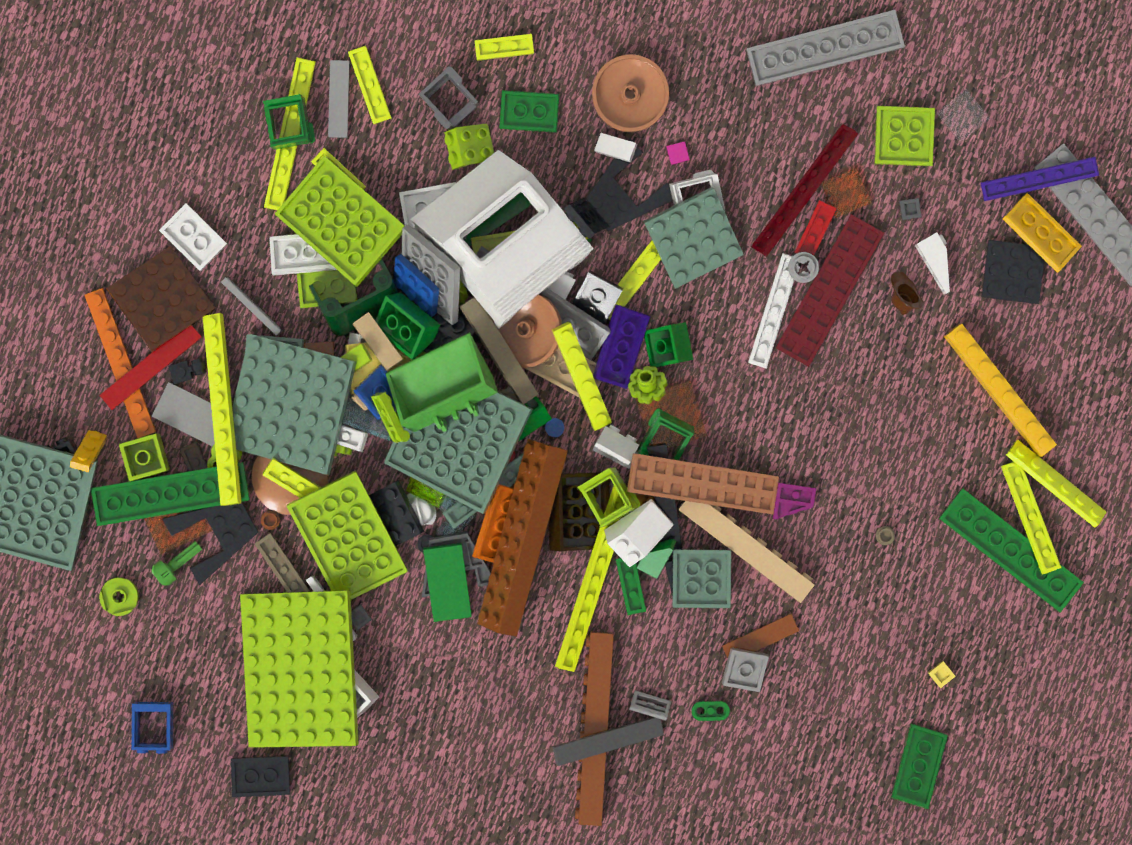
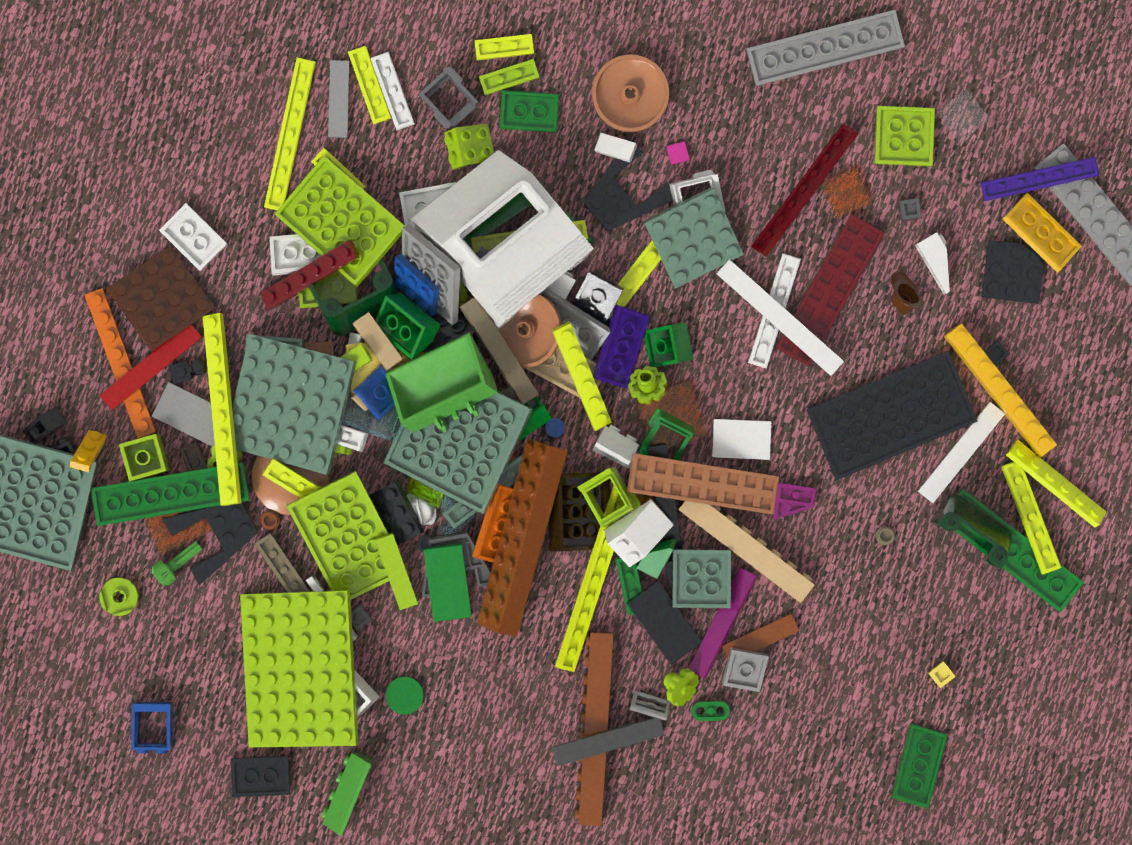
(44, 425): none -> black slope
(256, 310): light grey tile -> none
(307, 128): green piece -> none
(310, 274): none -> dark red plate
(347, 793): none -> bright green slope
(390, 417): lime plate -> none
(392, 91): none -> white tile
(396, 571): none -> lime tile
(404, 695): none -> green tile
(509, 77): none -> lime plate
(586, 217): black plate -> none
(663, 622): none -> black tile
(681, 686): none -> lime plant
(722, 624): none -> magenta tile
(741, 439): none -> white tile
(780, 317): none -> white tile
(793, 267): light grey gear -> none
(816, 228): red plate -> none
(891, 415): none -> black plate
(959, 510): none -> dark green windscreen
(961, 452): none -> white tile
(996, 352): none -> black tile

